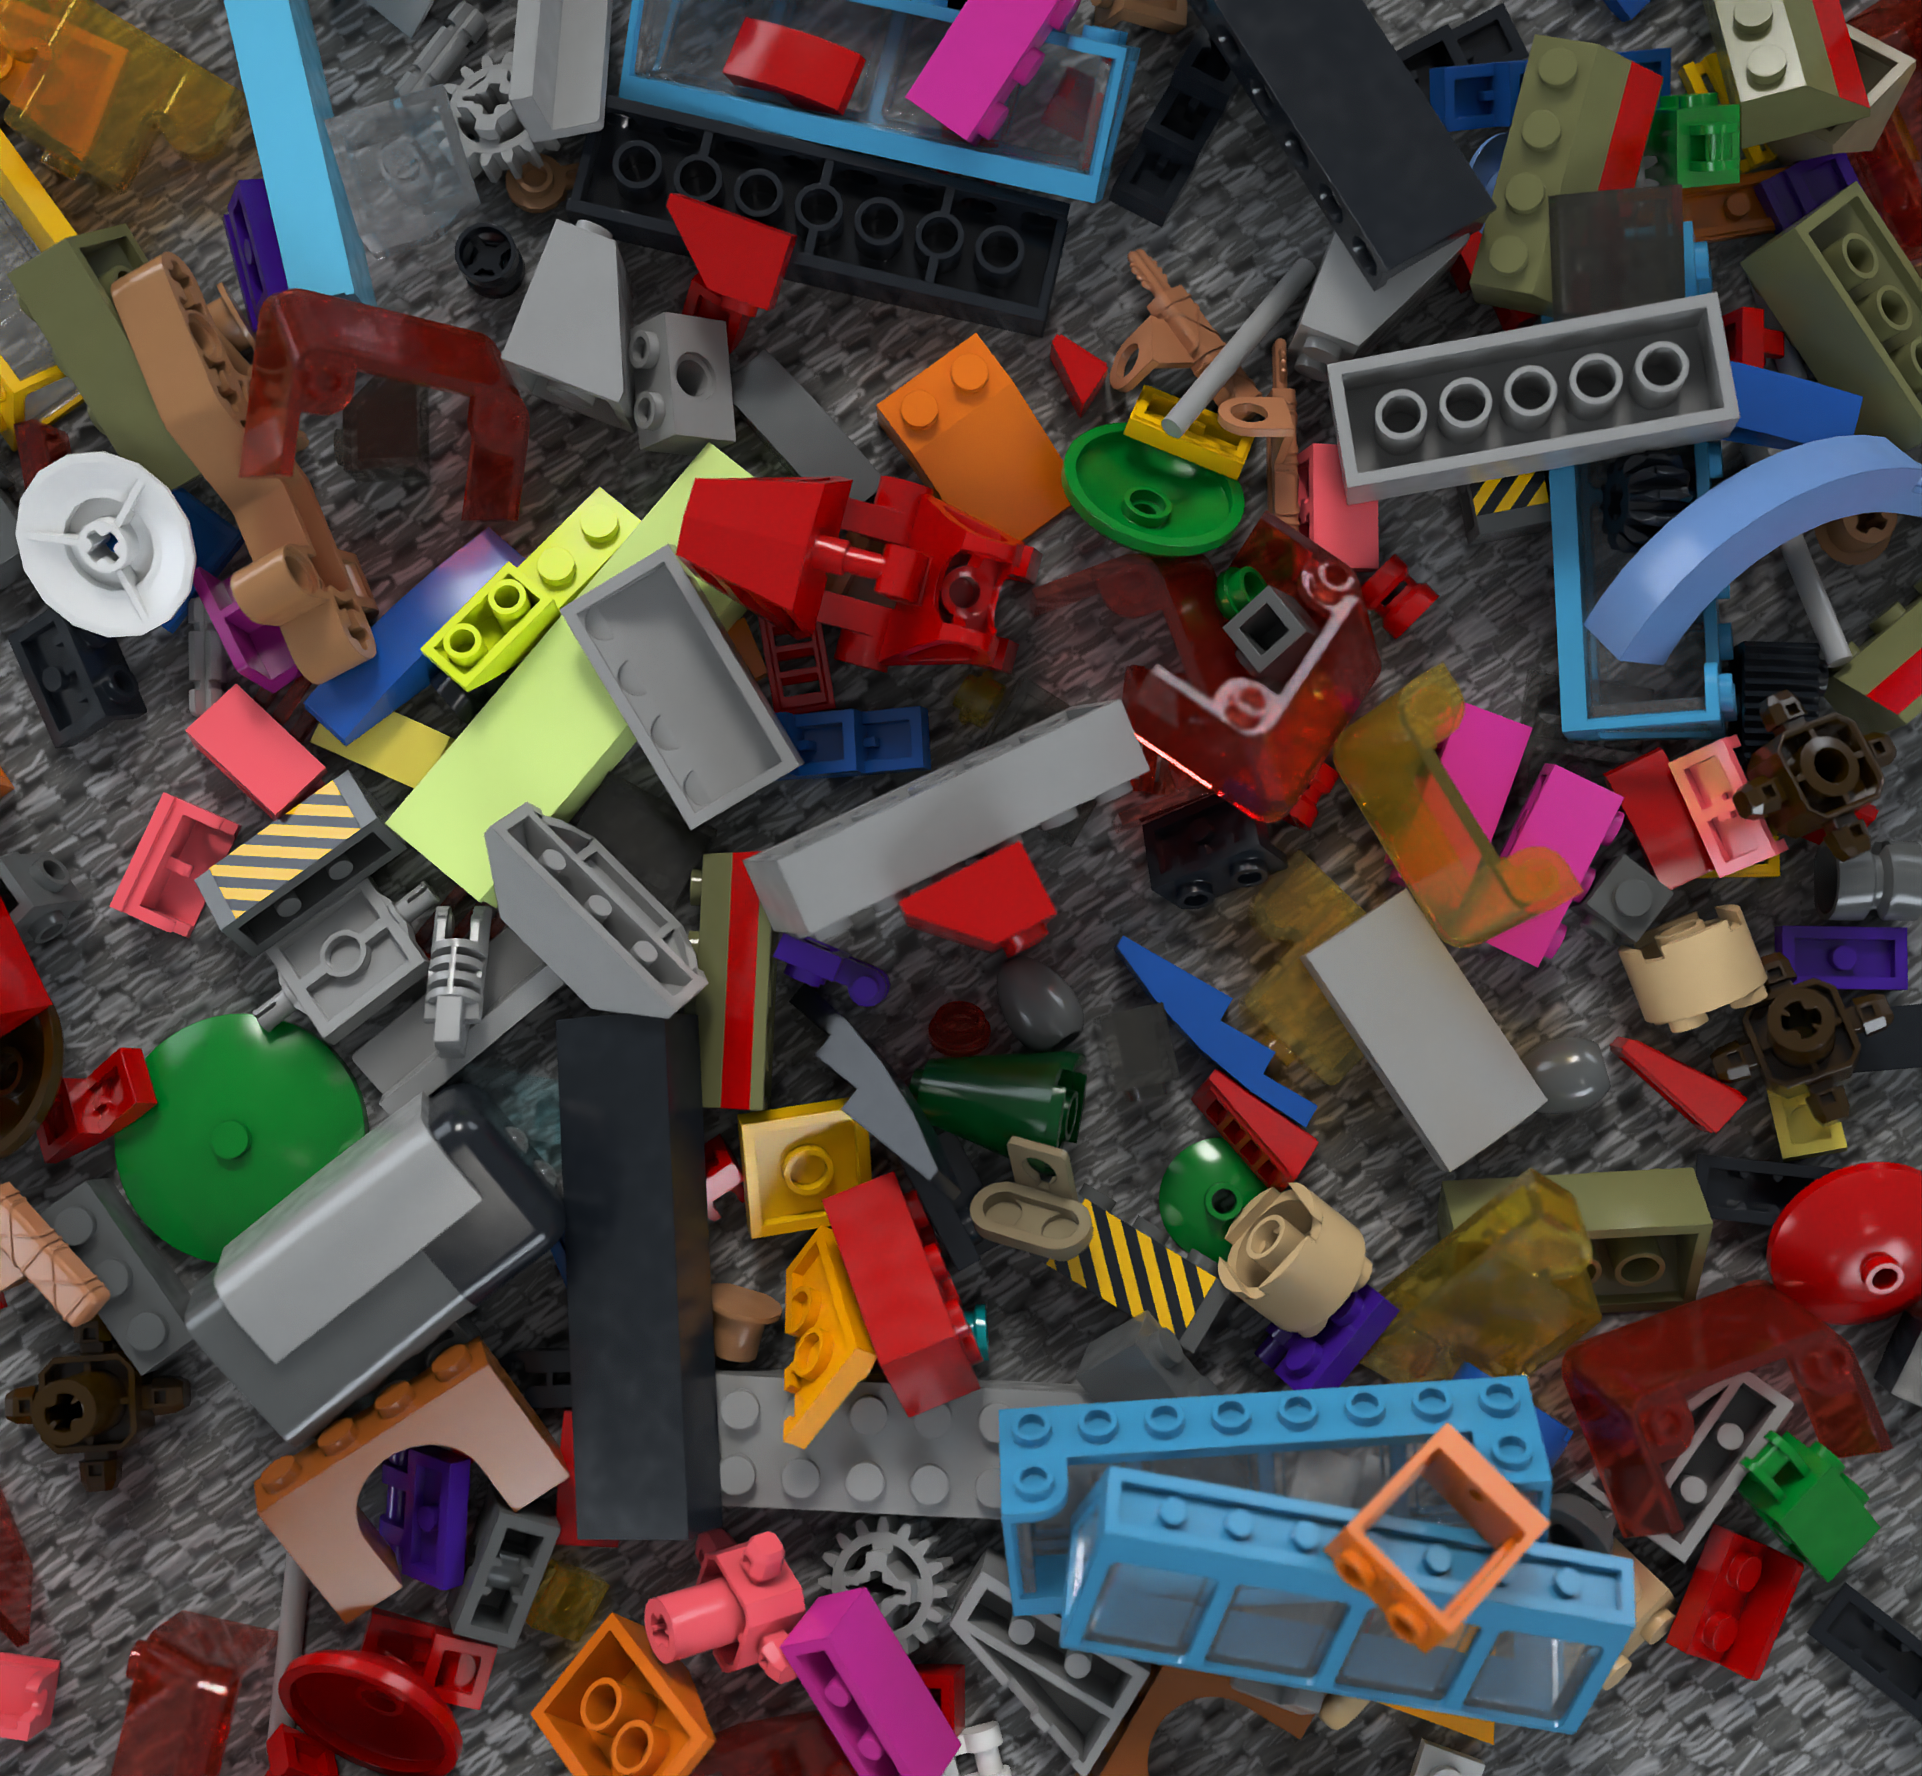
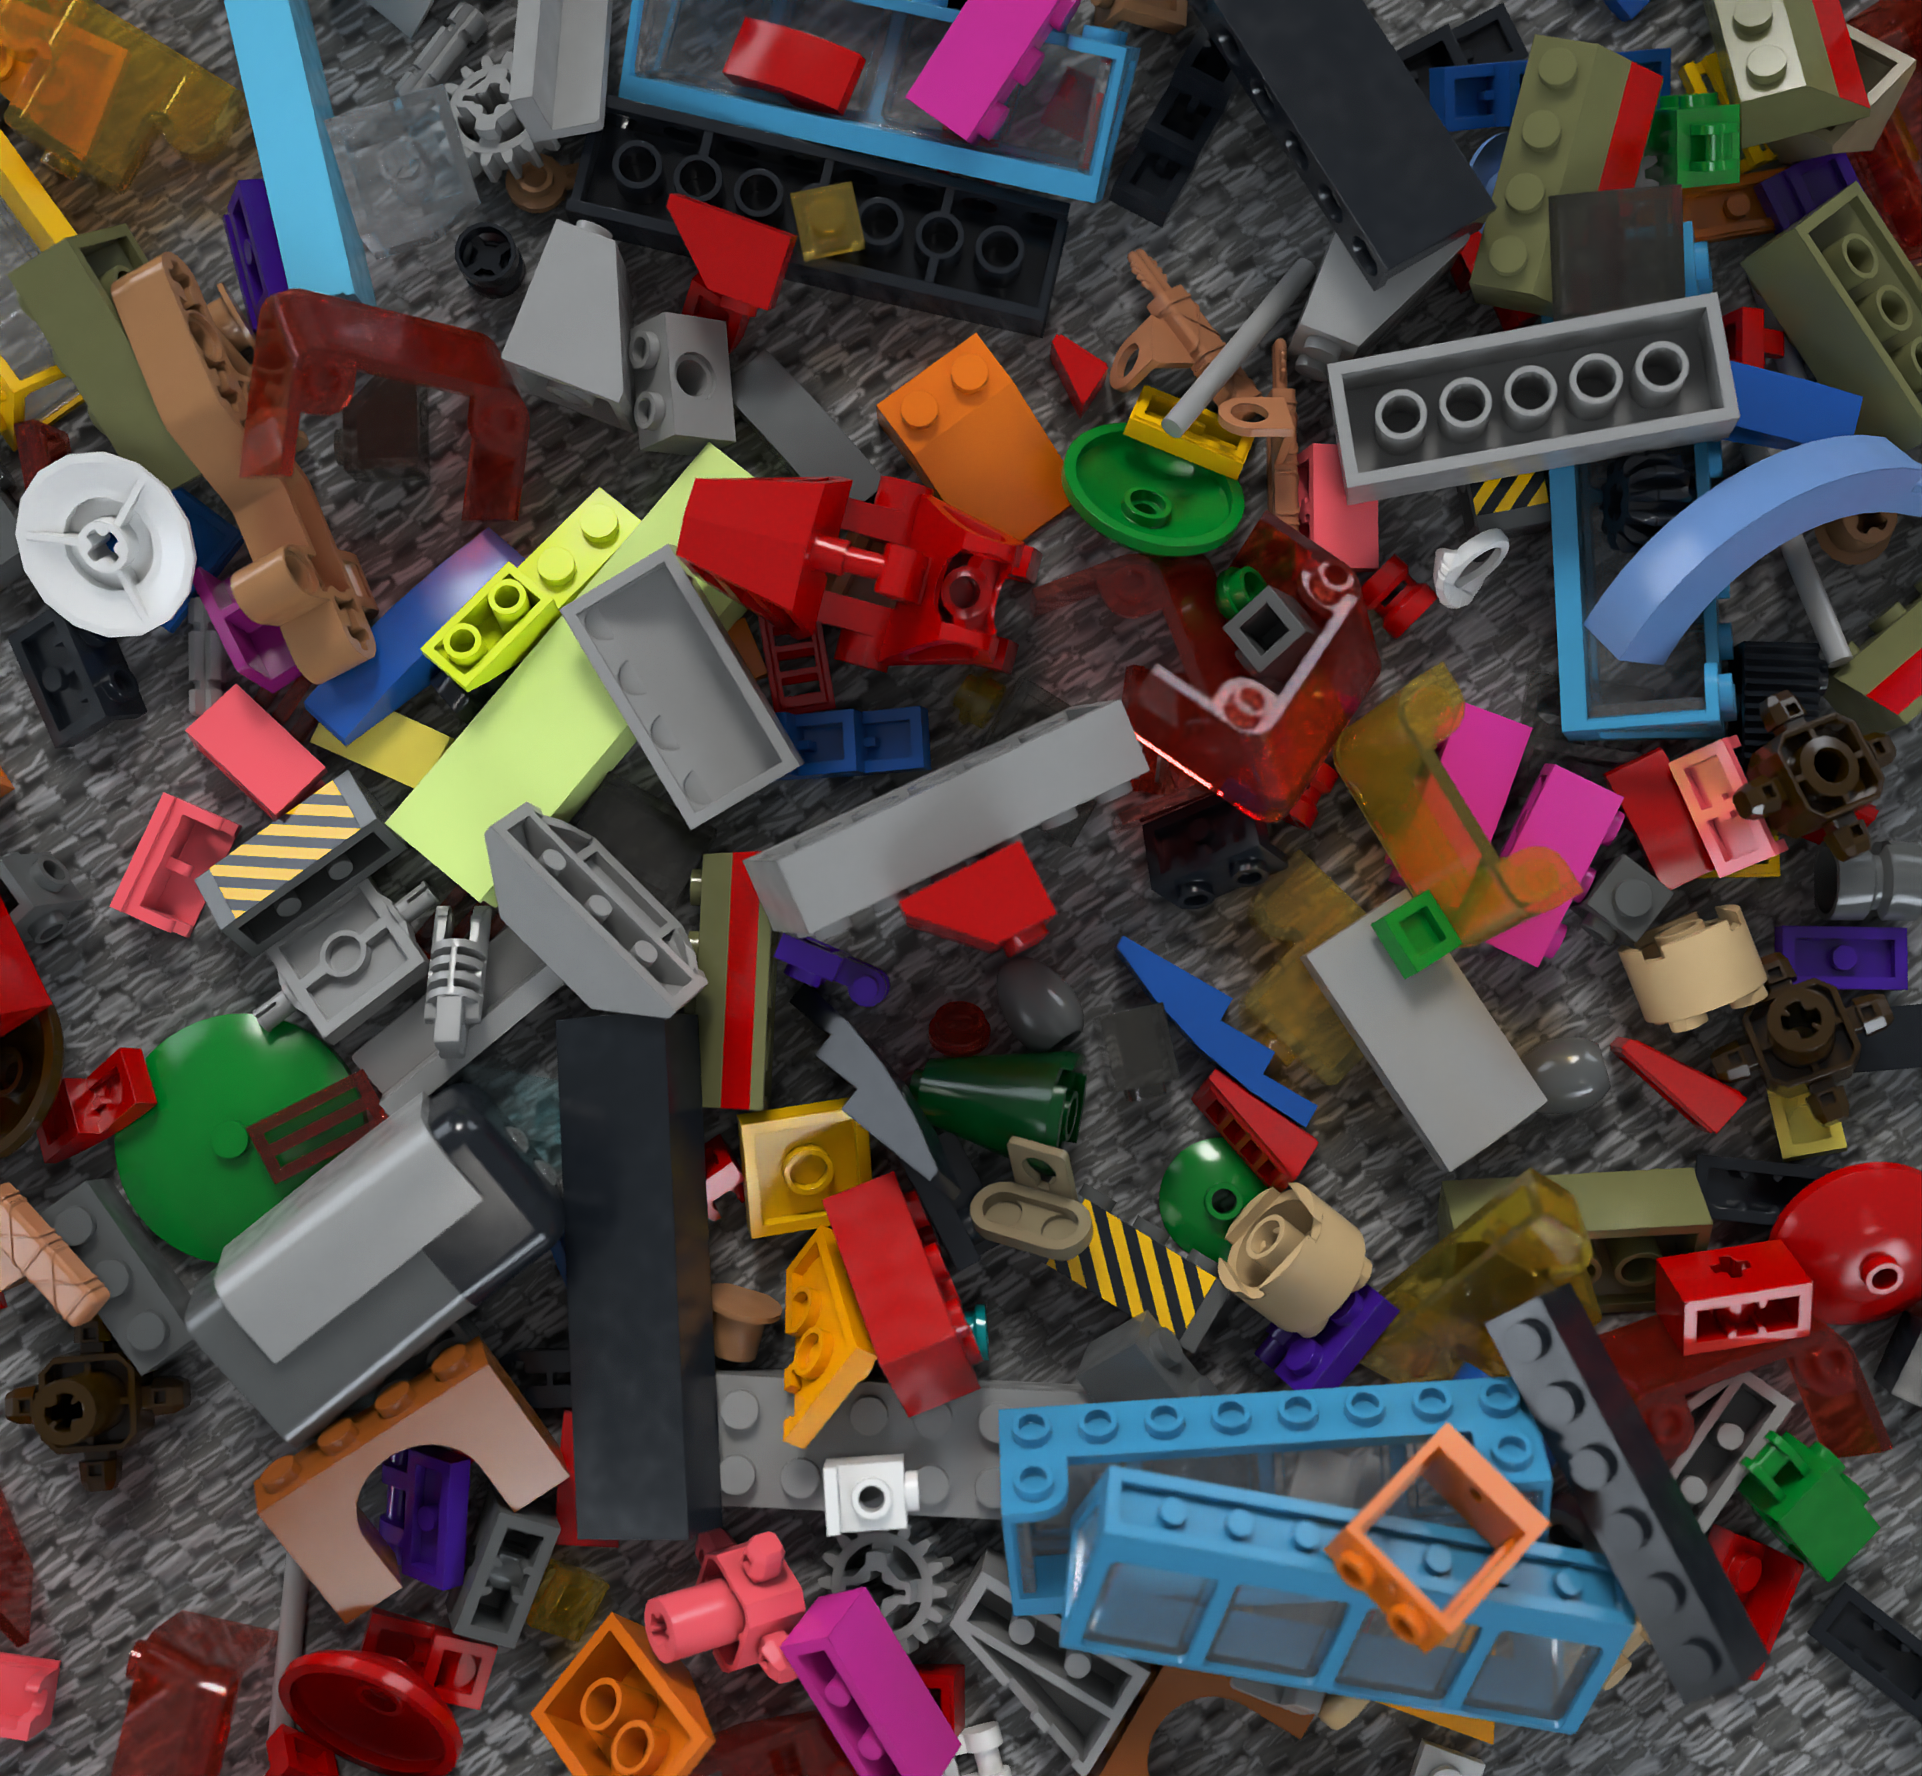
(267, 1152): none -> clear red tile
(827, 221): none -> clear yellow plate
(849, 1475): none -> white brick
(1416, 934): none -> green plate
(1458, 576): none -> white piece
(1628, 1495): none -> black brick
(1733, 1297): none -> red brick

